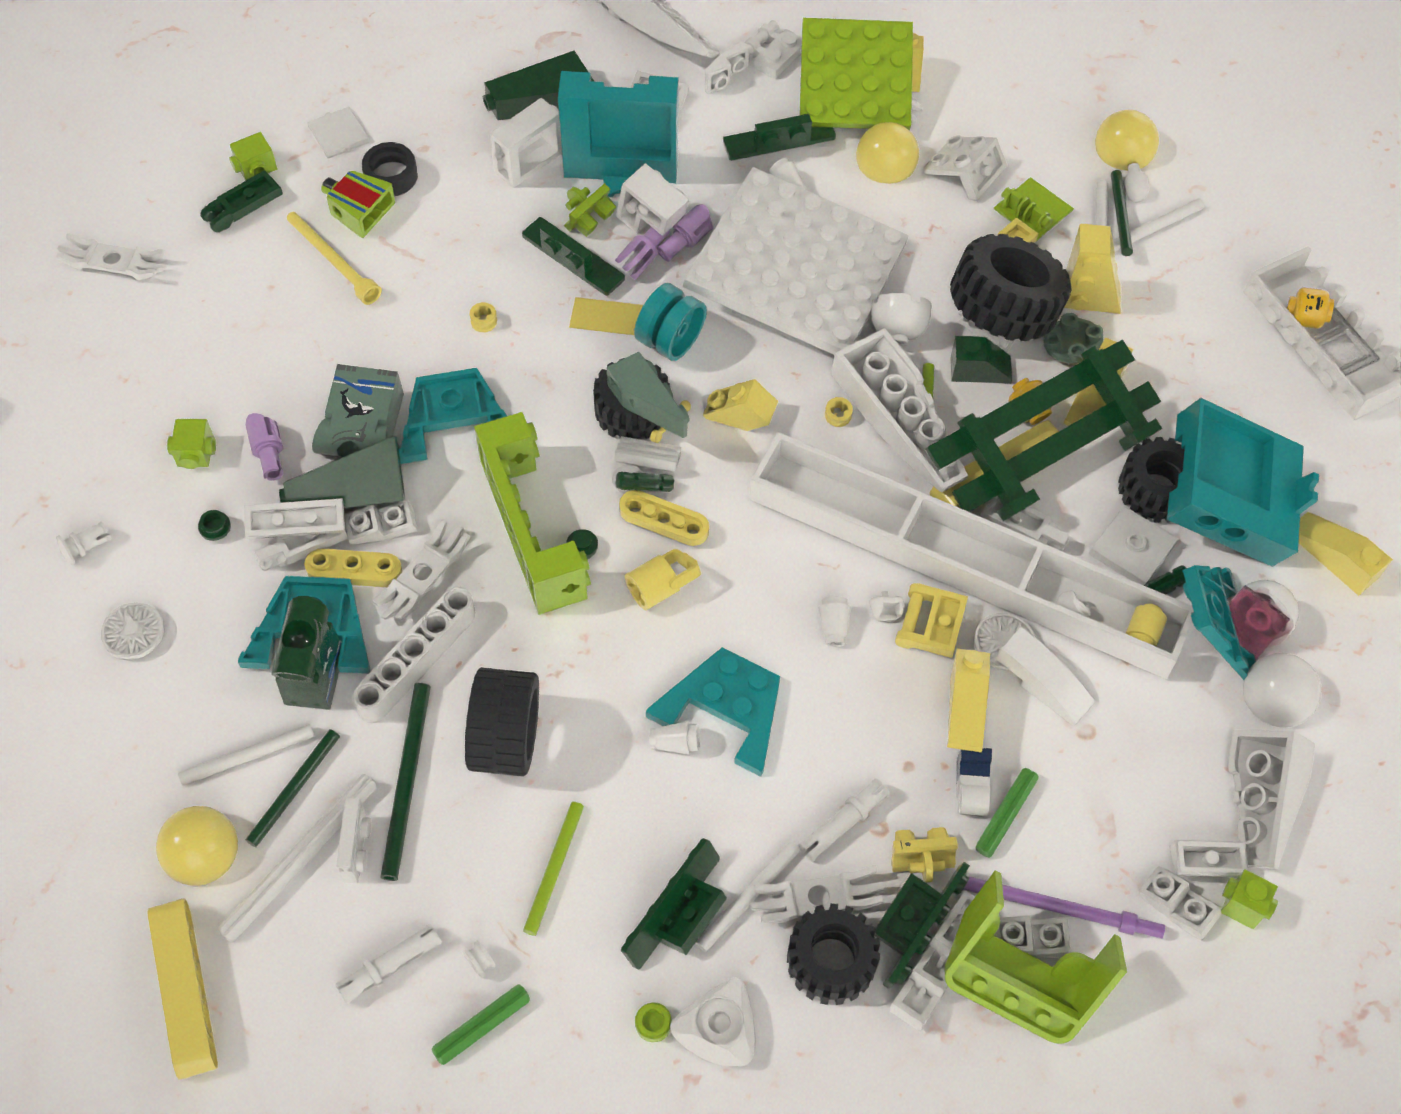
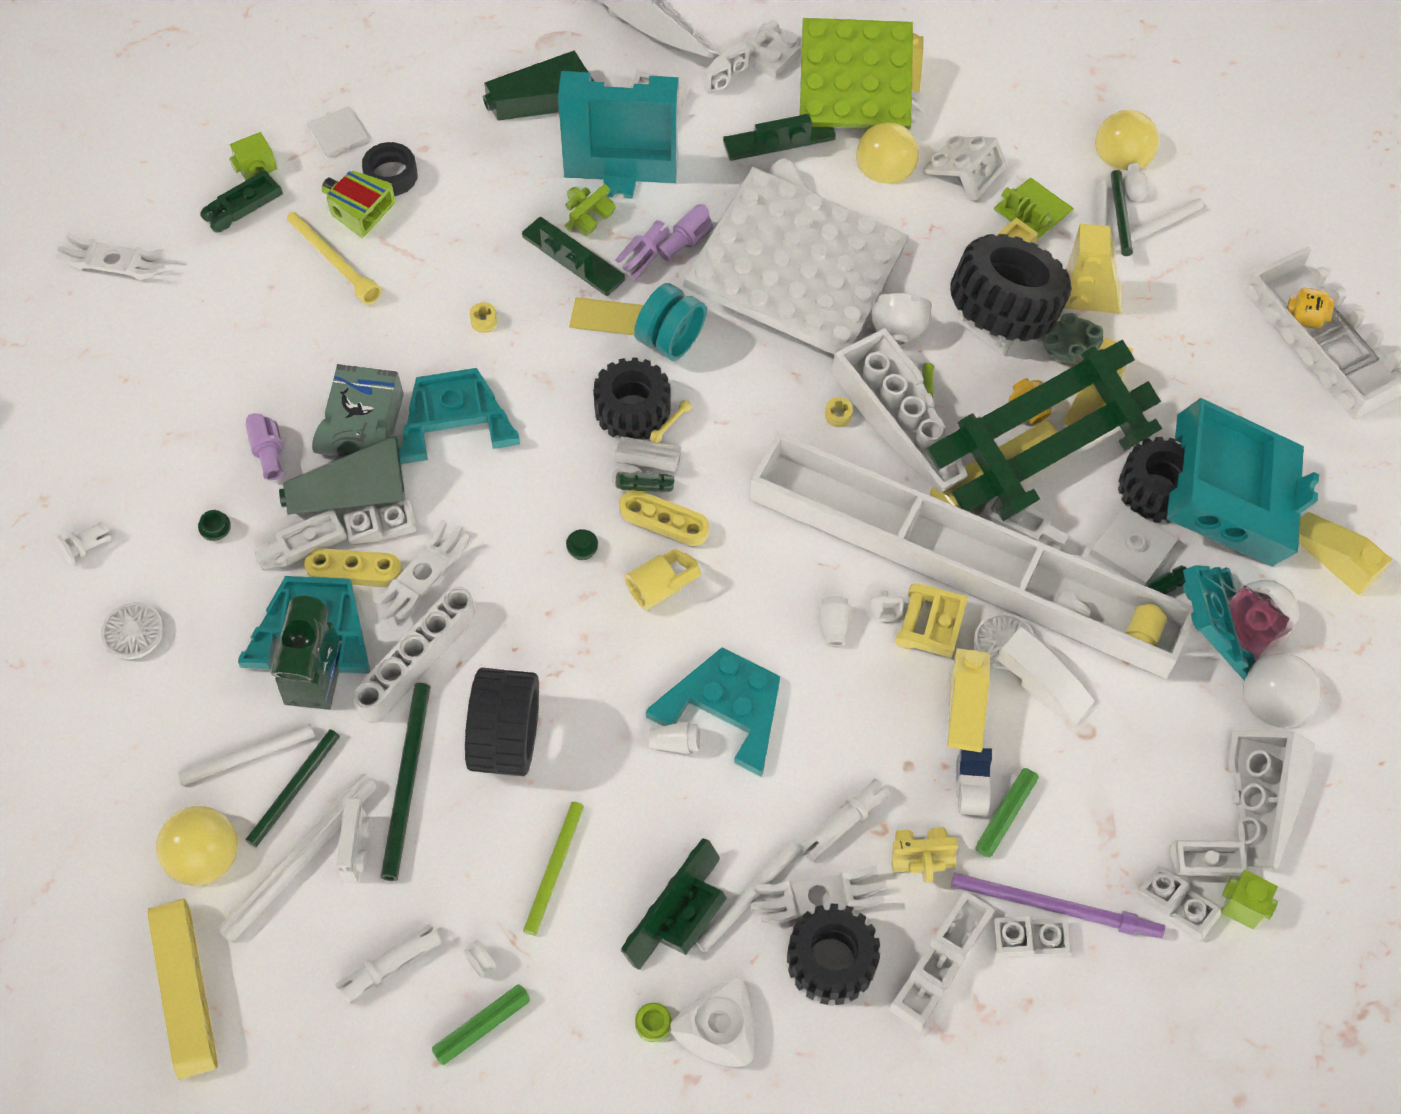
(191, 443): lime brick -> none
(294, 519): white plate -> none
(508, 137): white window -> none
(552, 575): lime plate -> none
(642, 392): sand green slope -> none
(650, 201): white brick -> none
(741, 406): light yellow slope -> none
(912, 915): dark green bracket -> none
(979, 361): dark green slope -> none
(1020, 986): lime windscreen -> none

